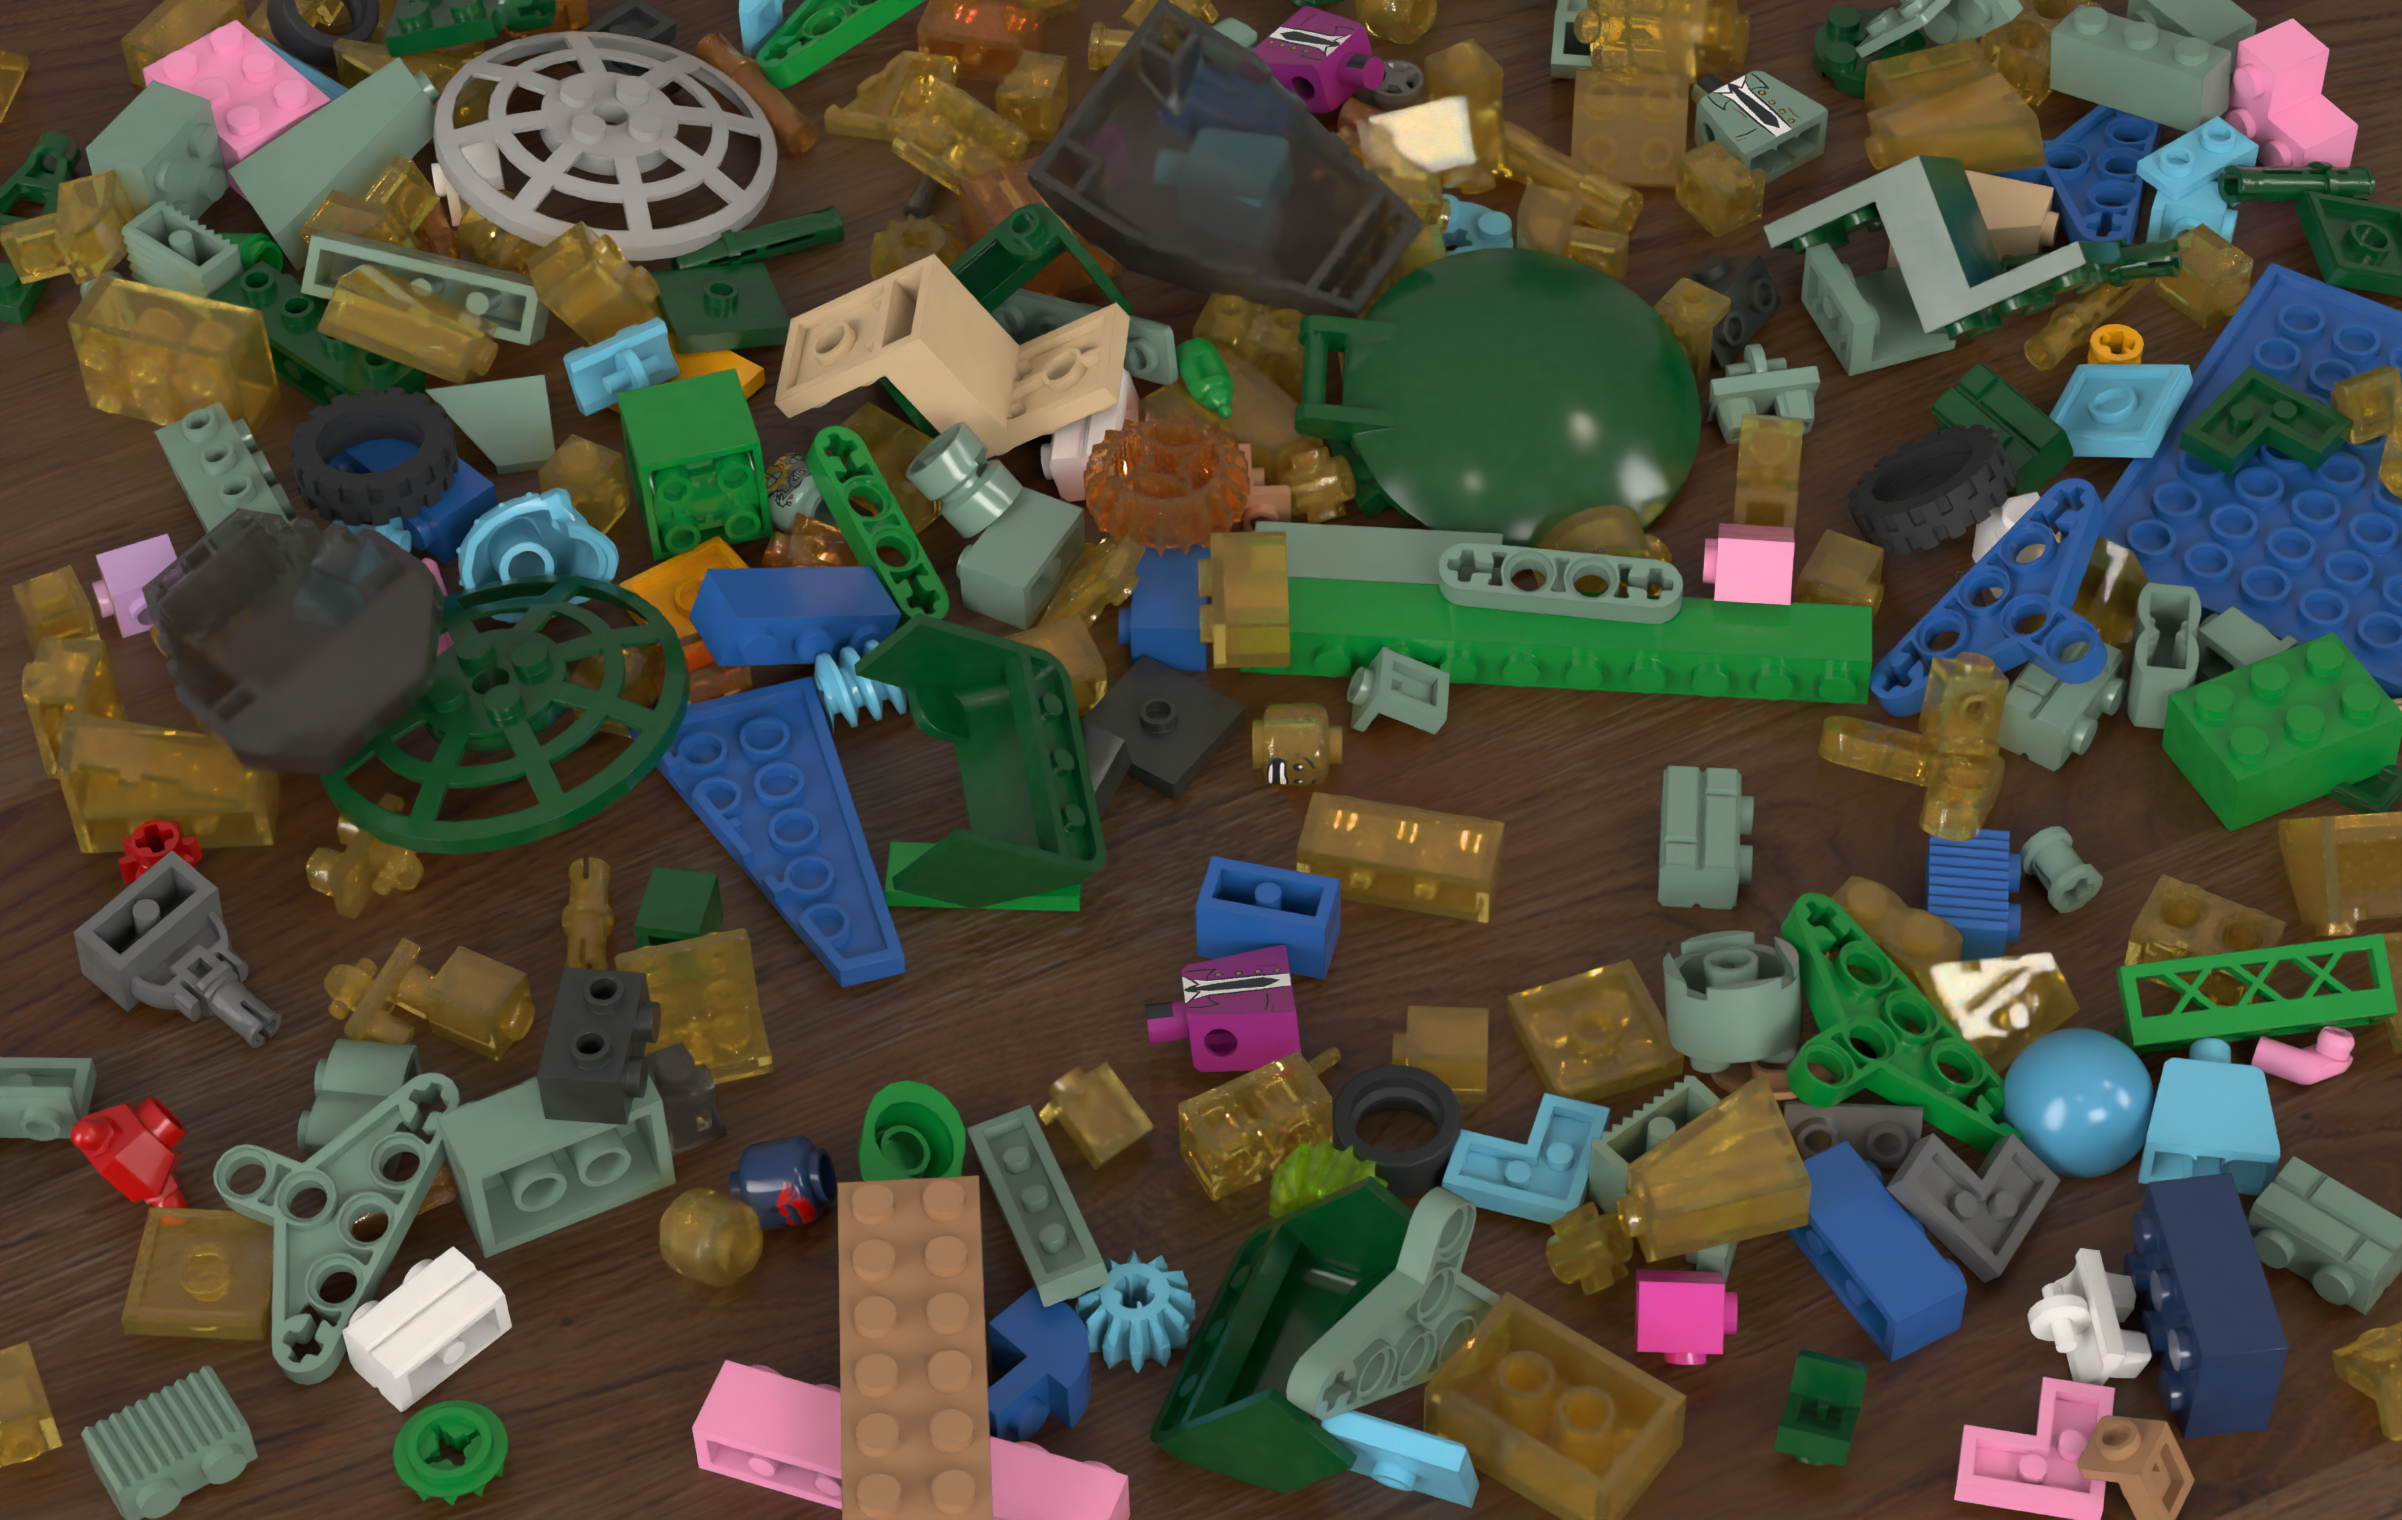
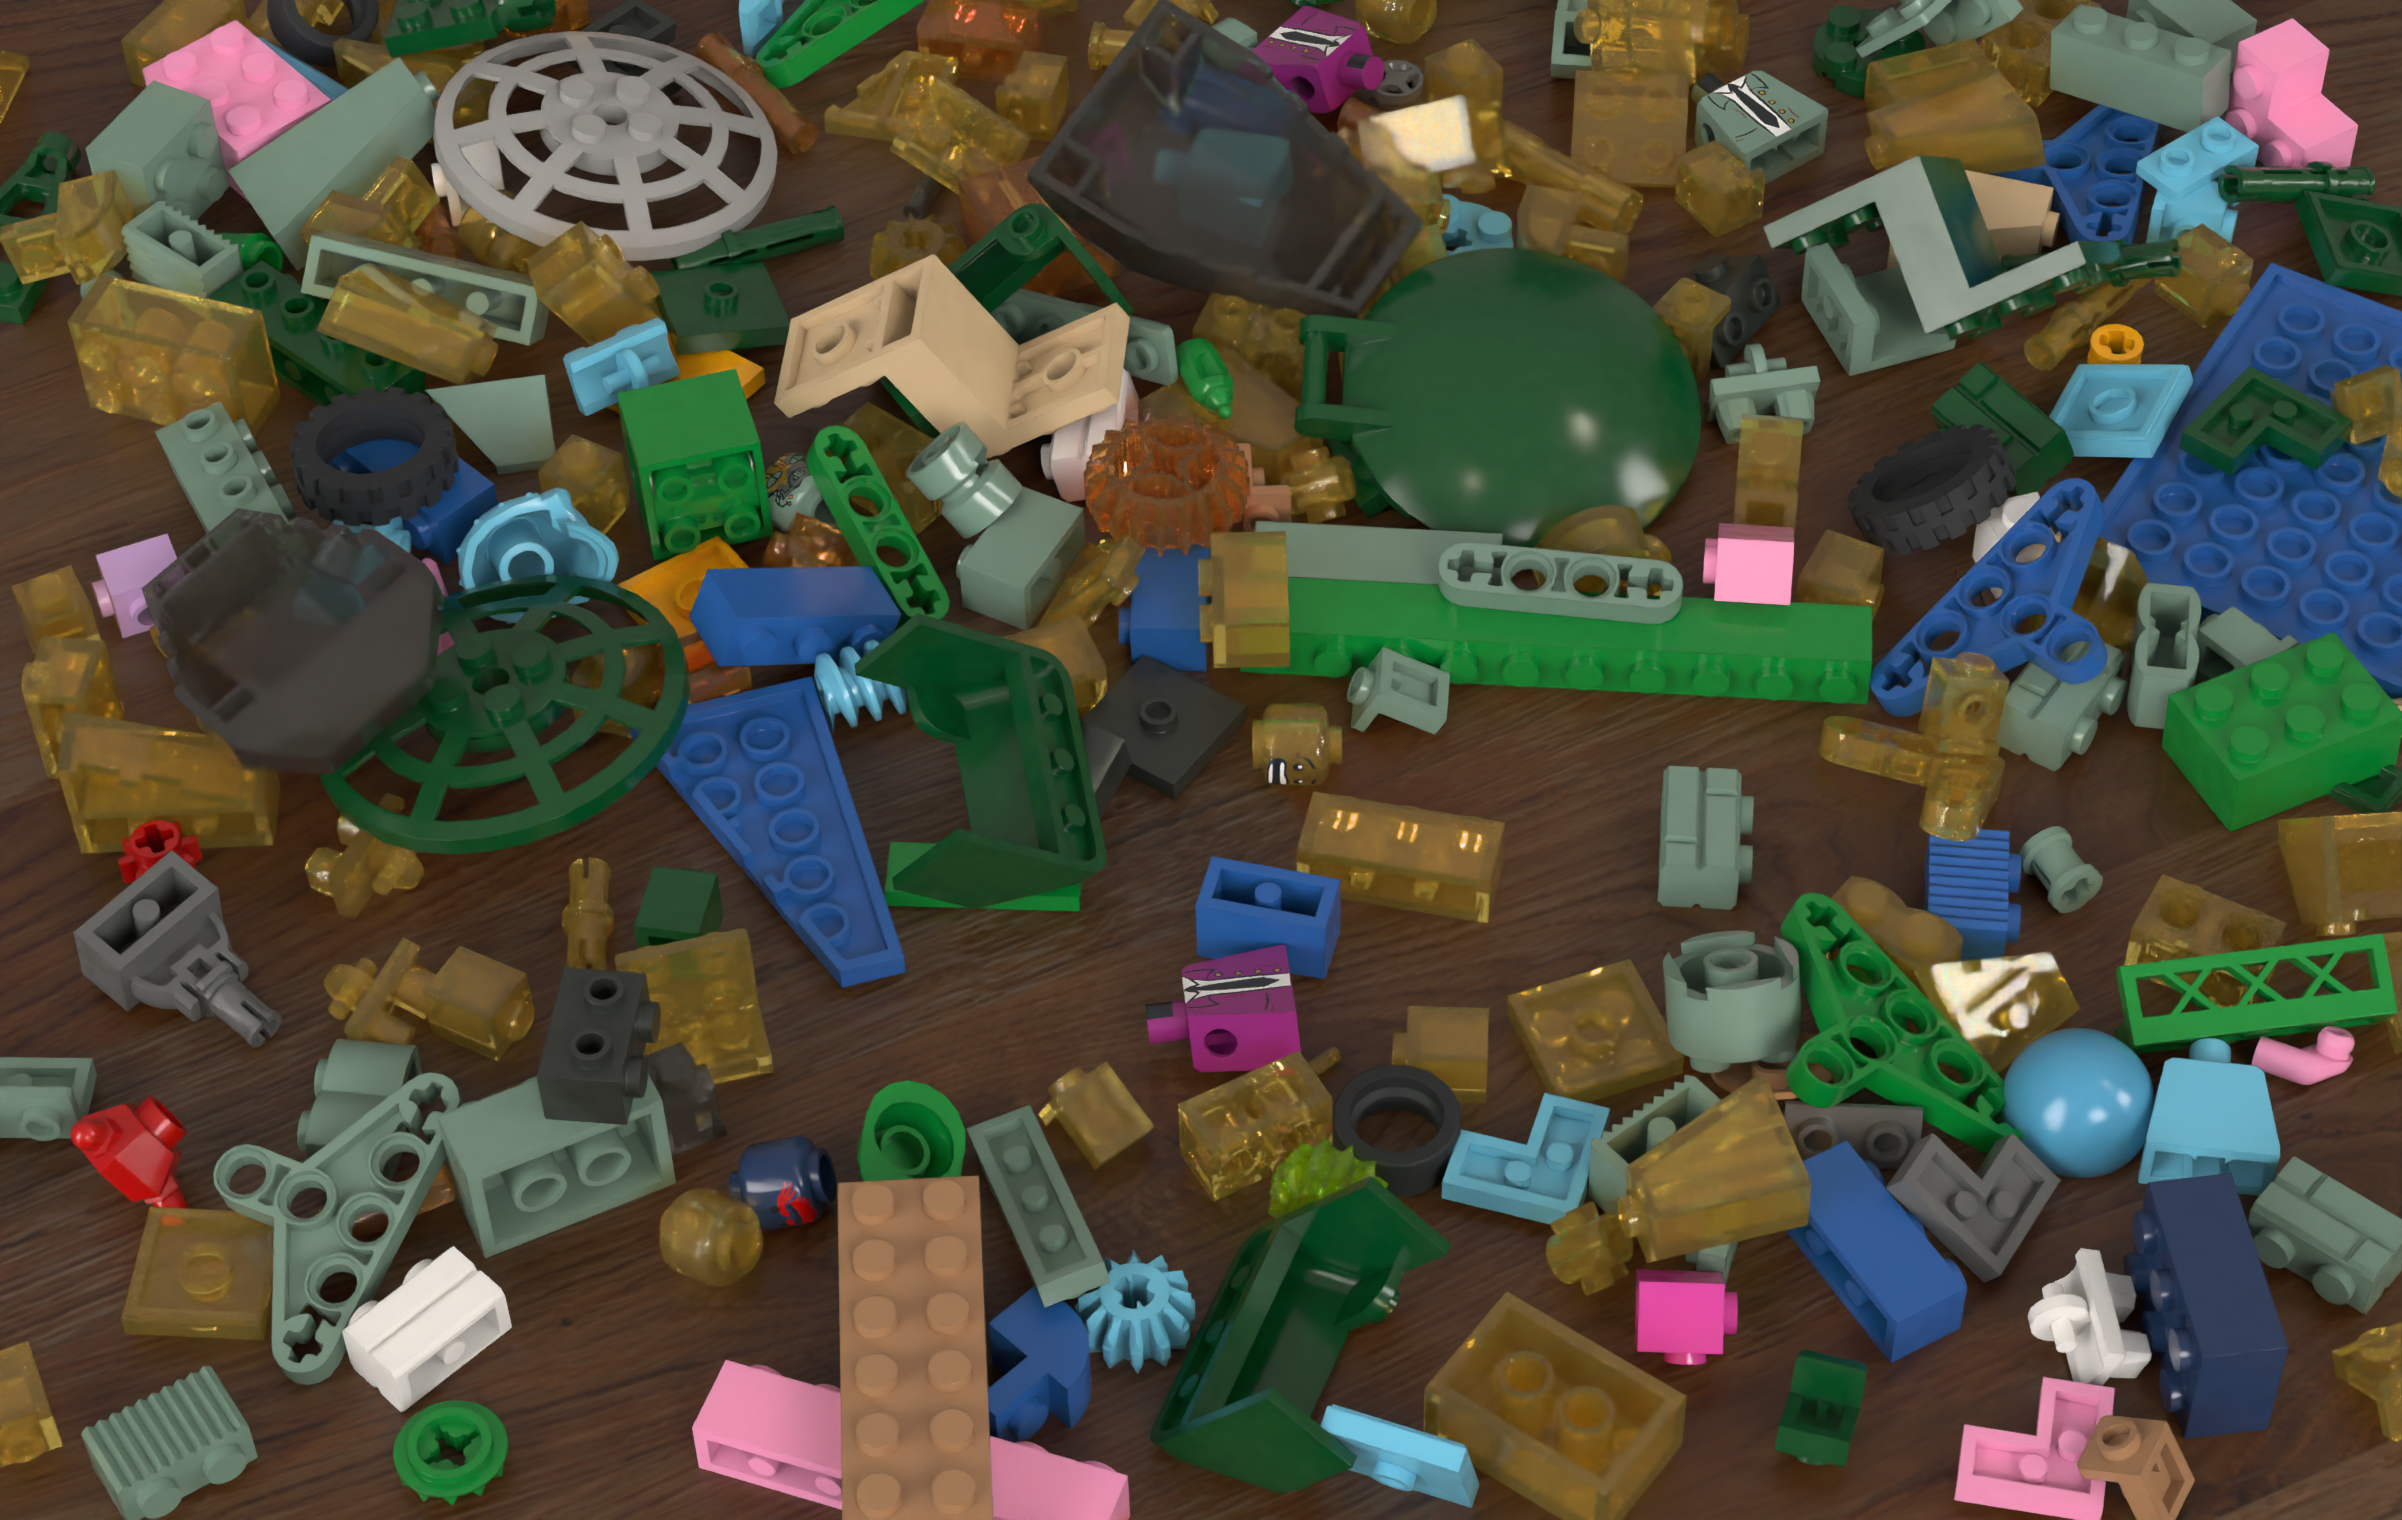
(1405, 1323): sand green beam -> none

